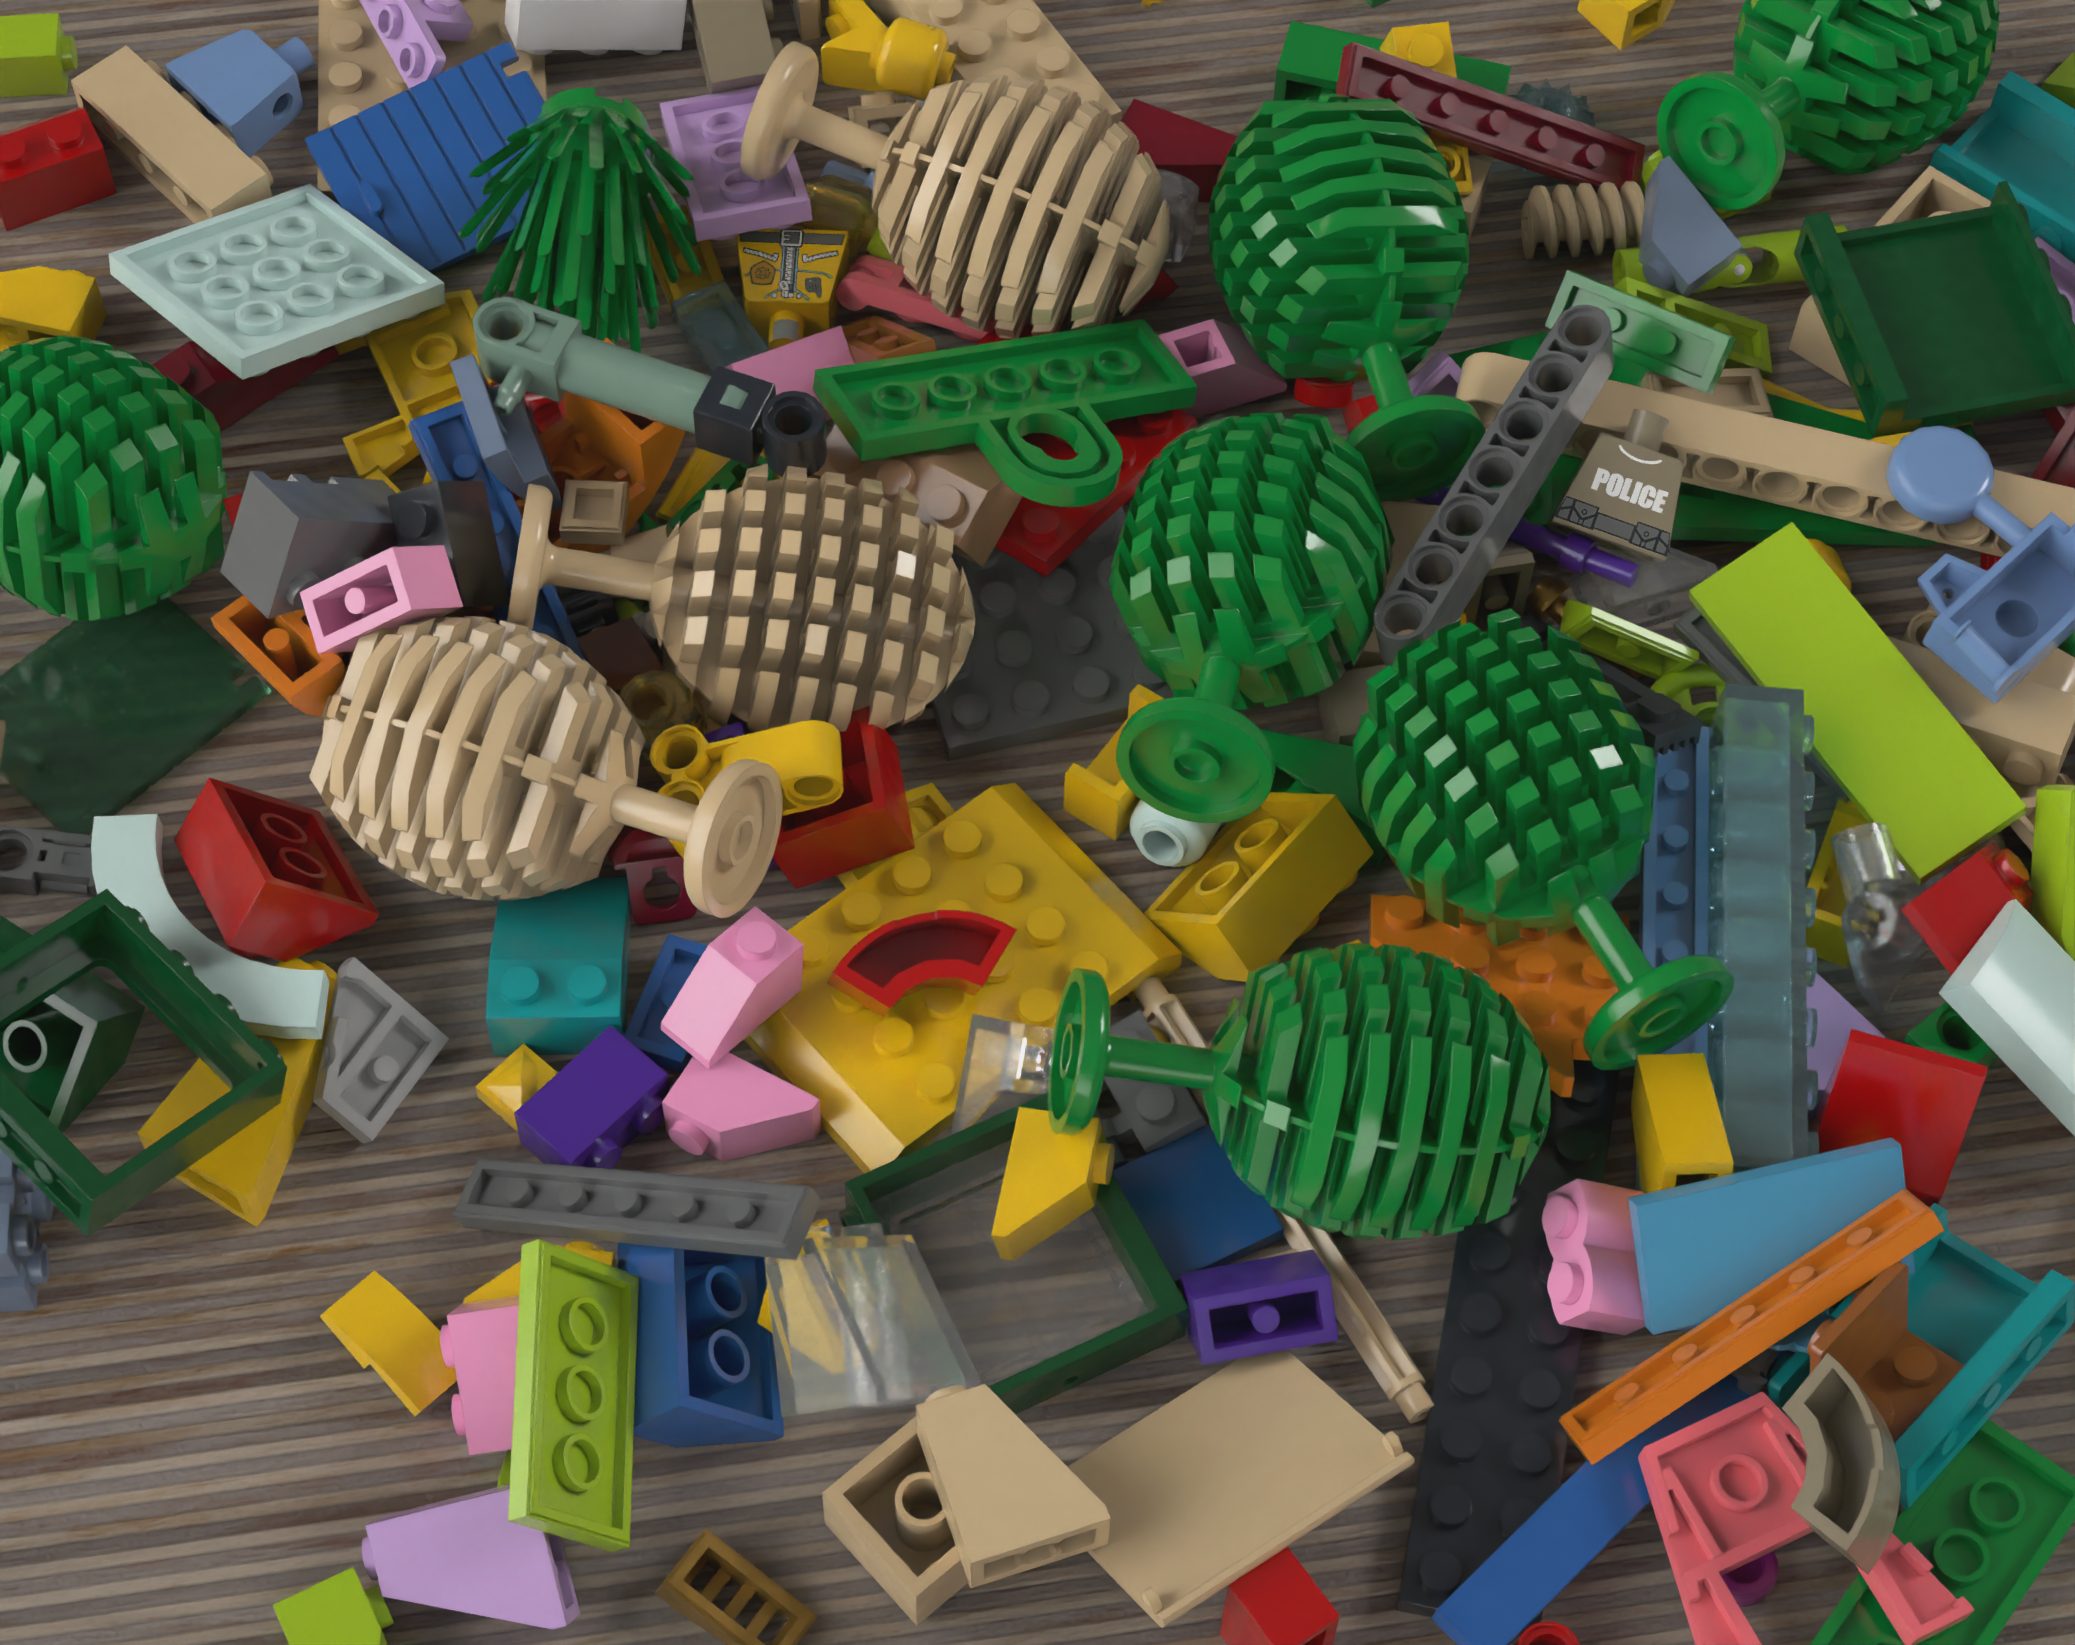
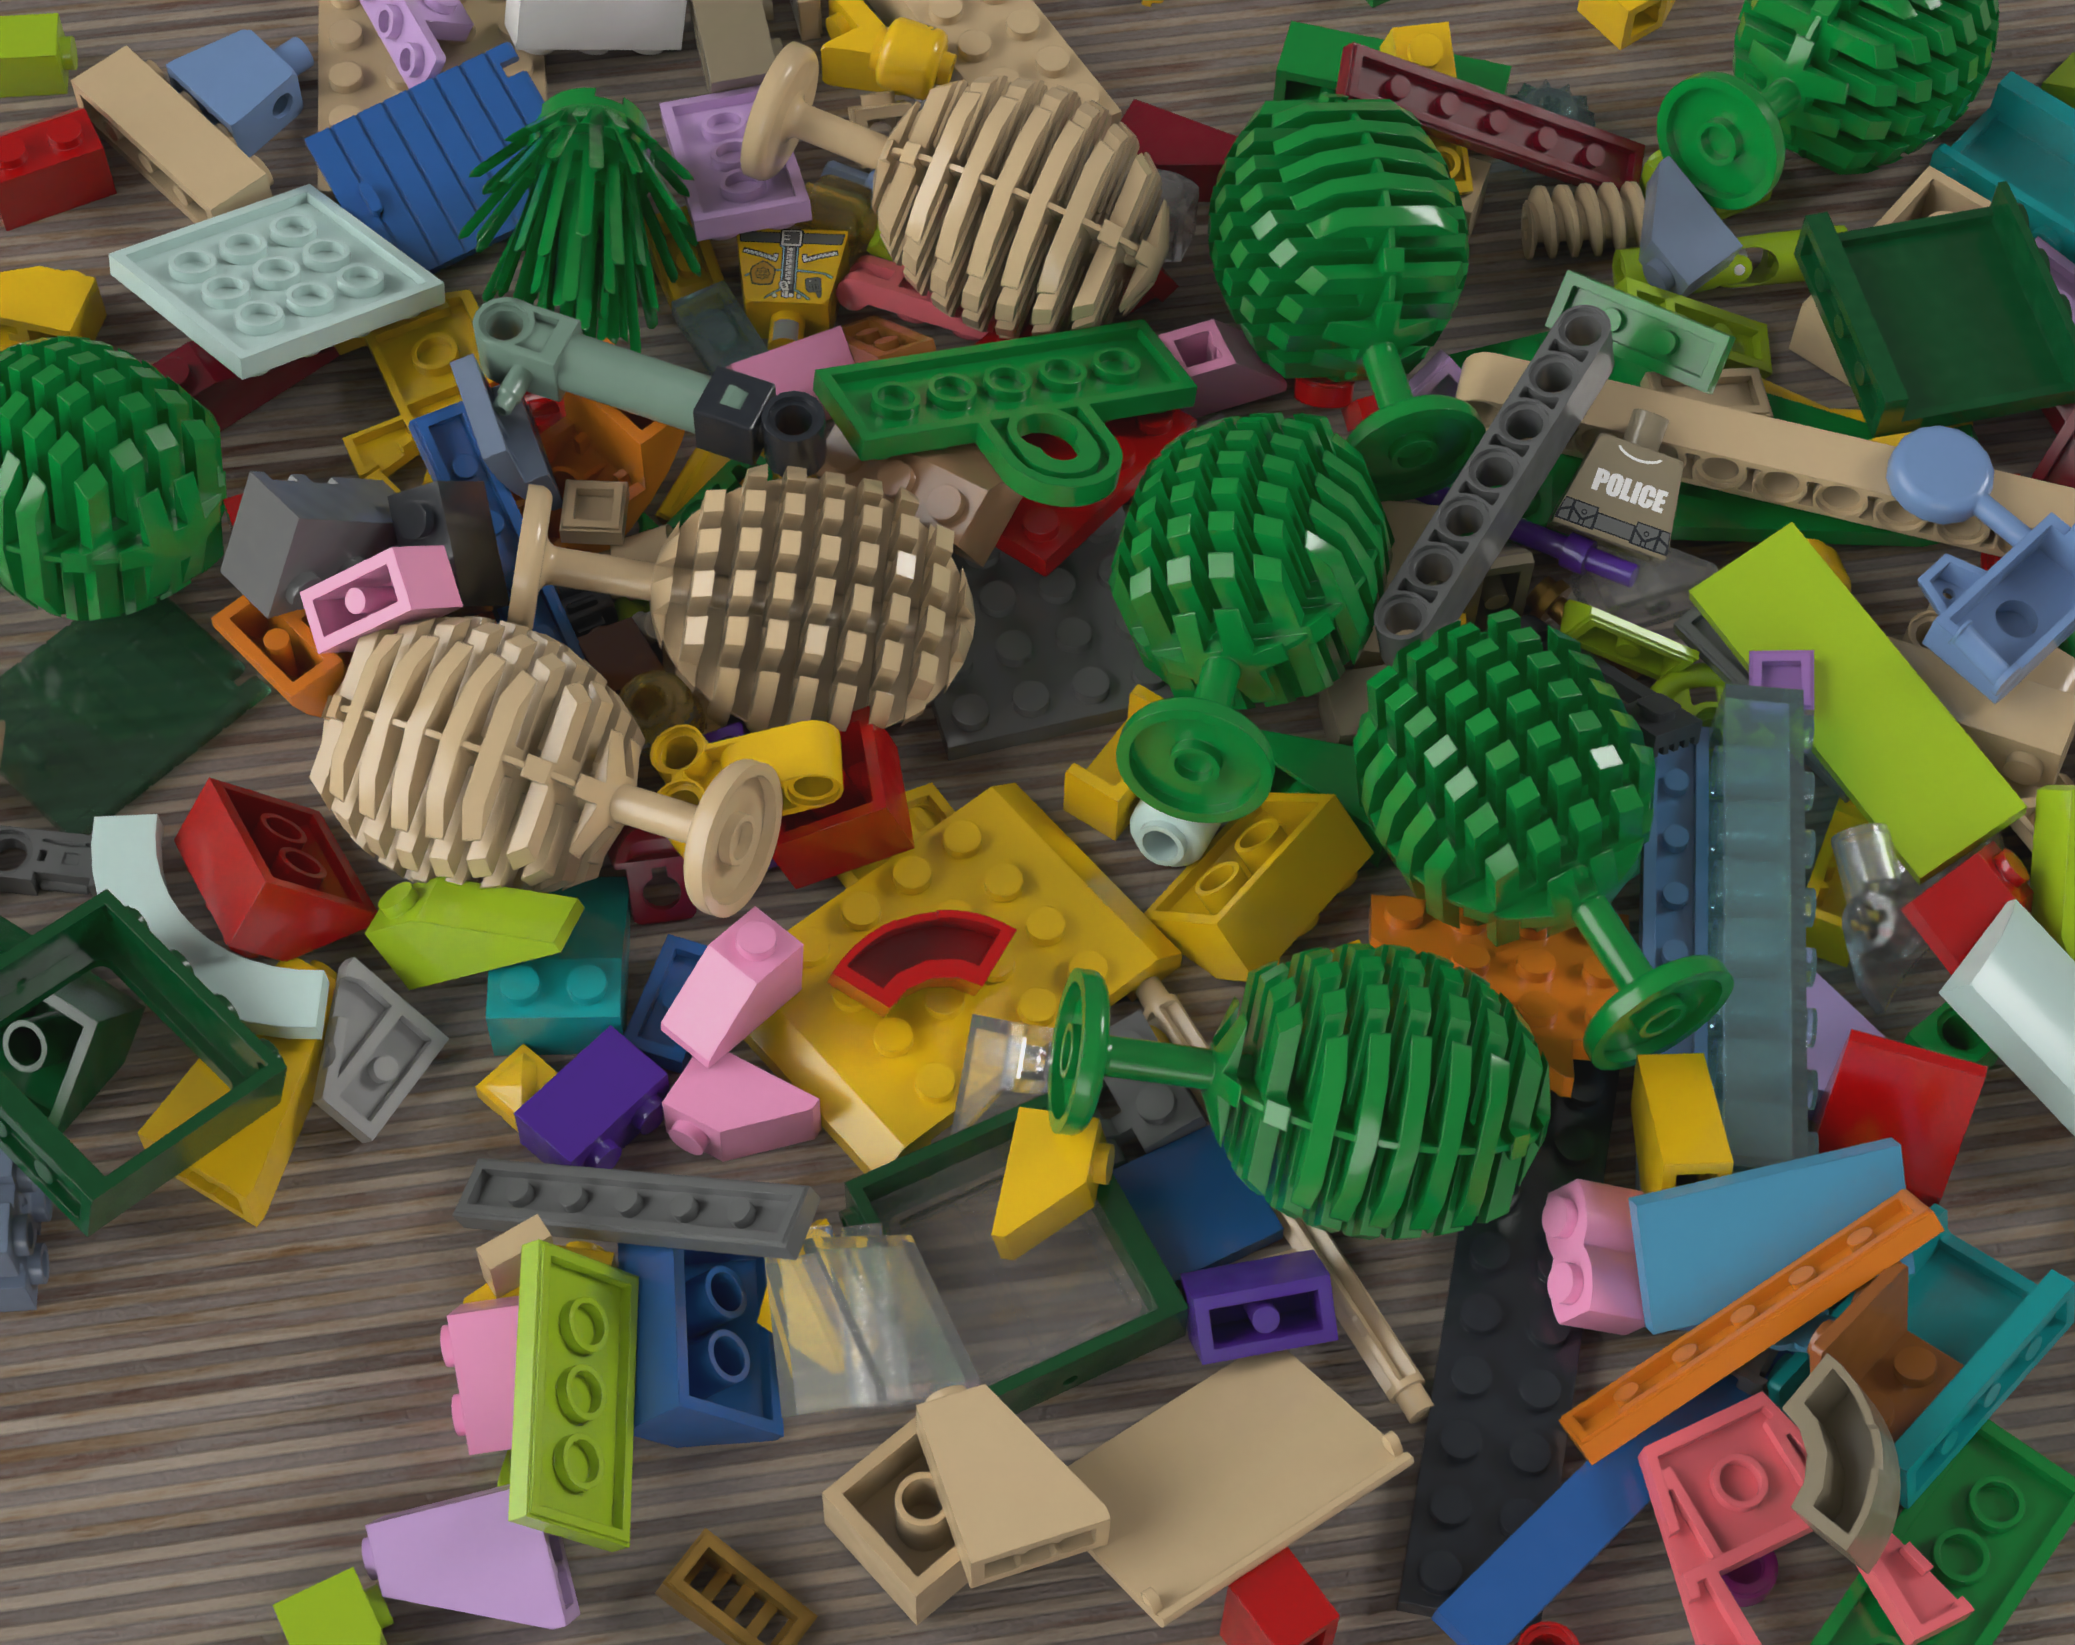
(393, 1338): yellow slope -> none
(461, 930): none -> lime slope
(502, 1255): none -> tan tile
(1784, 670): none -> medium lavender tile

